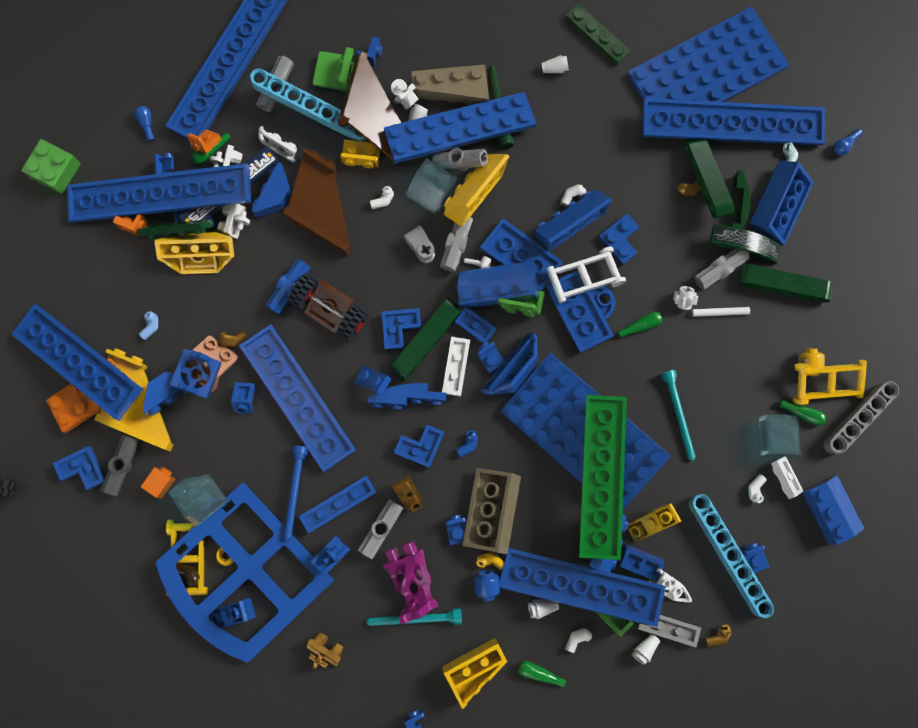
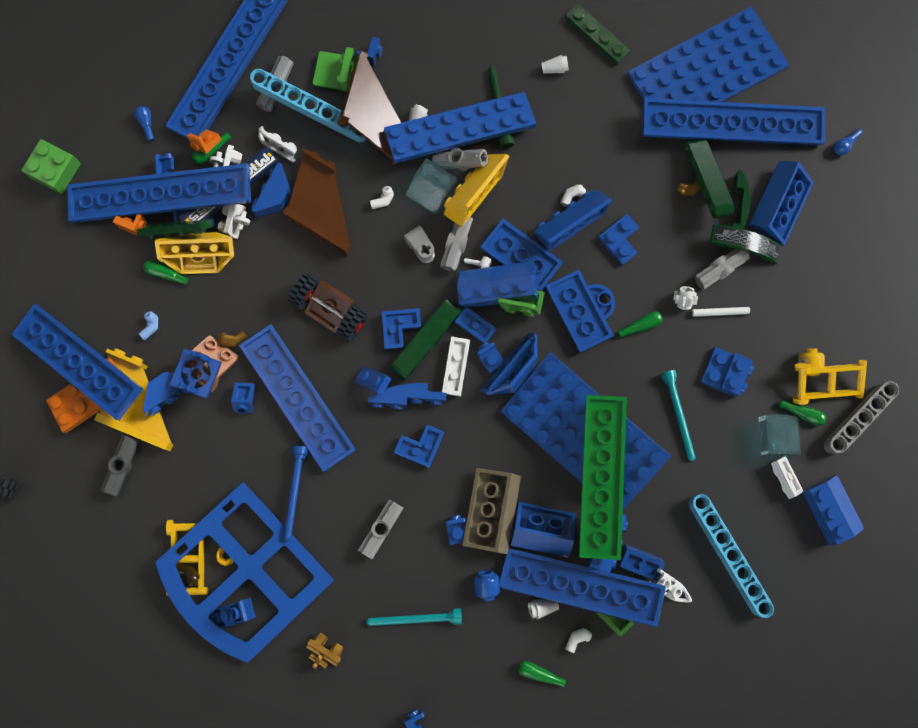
(82, 463): blue plate -> none
(158, 482): orange brick -> none
(161, 271): none -> green piece
(197, 498): clear light blue slope -> none
(280, 297): blue piece -> none
(329, 556): blue hips -> none
(337, 504): blue plate -> none
(360, 154): yellow bracket -> none
(404, 95): white hips -> none
(408, 494): pearl gold hips -> none
(414, 570): magenta hips -> none
(452, 84): dark tan wedge -> none
(470, 443): blue arm -> none
(473, 670): yellow wedge -> none
(490, 559): yellow arm -> none
(544, 529): none -> blue slope
(605, 253): white piece -> none
(646, 649): white cone -> none
(653, 522): yellow slope -> none
(674, 630): light grey plate -> none
(720, 638): pearl gold arm -> none
(727, 372): none -> blue plate
(754, 489): white arm -> none
(755, 557): blue bracket -> none
(785, 283): dark green beam -> none
(790, 151): light aqua arm -> none

